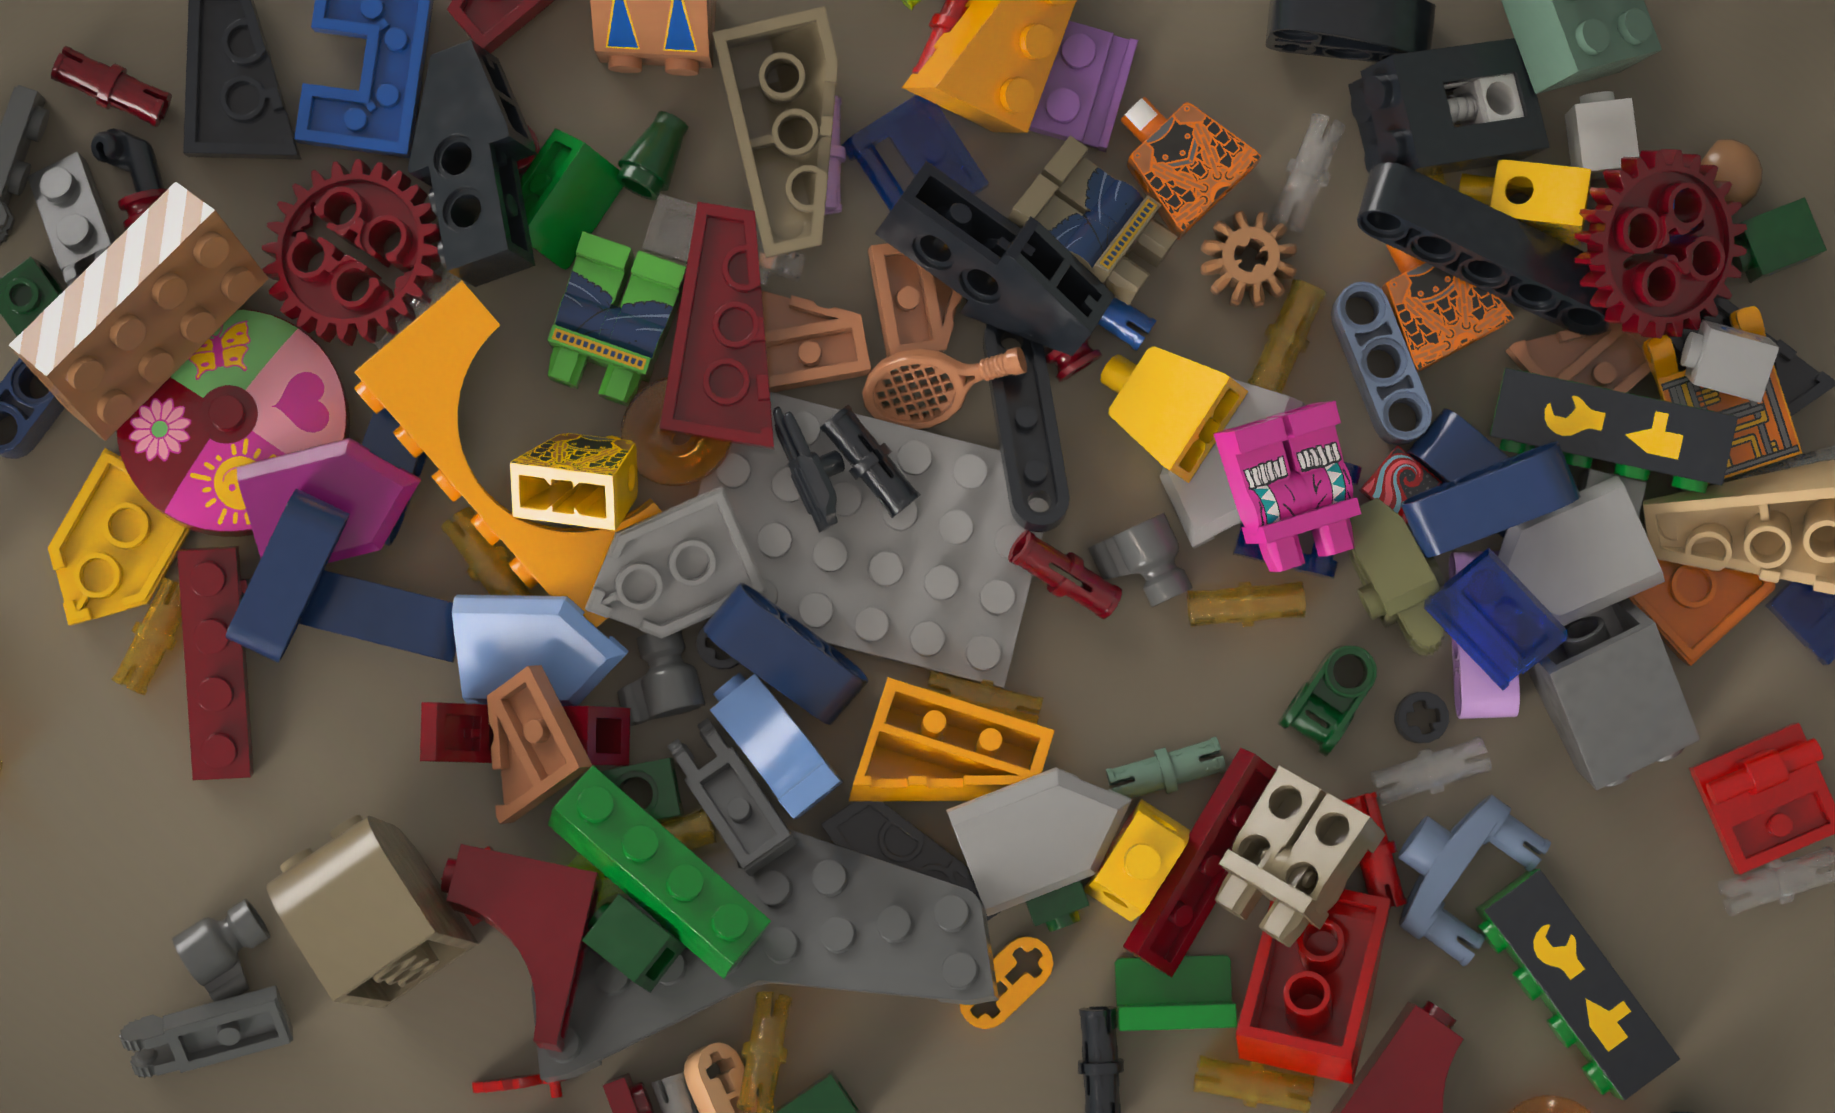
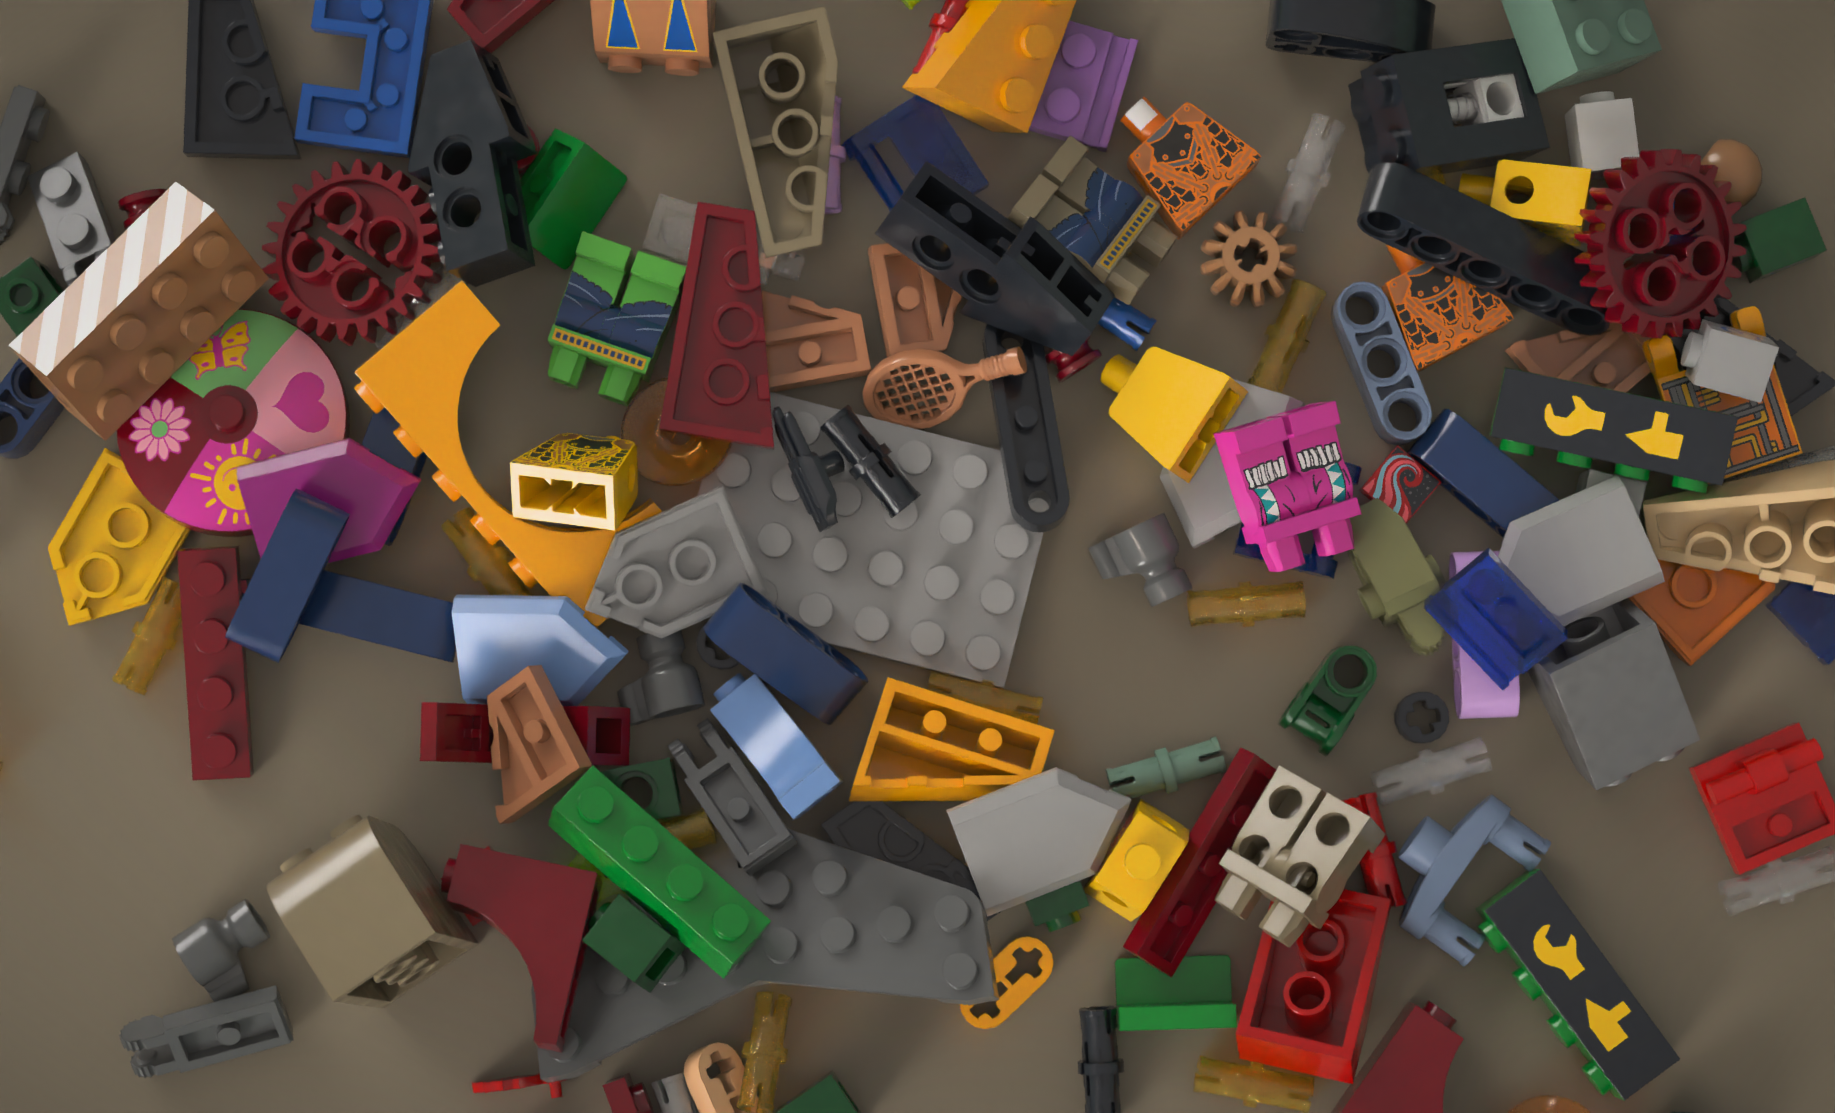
(111, 86): dark red pin -> none
(128, 154): black arm -> none
(652, 158): dark green cone -> none
(1036, 556): dark red pin -> none
(1490, 500): dark blue beam -> none

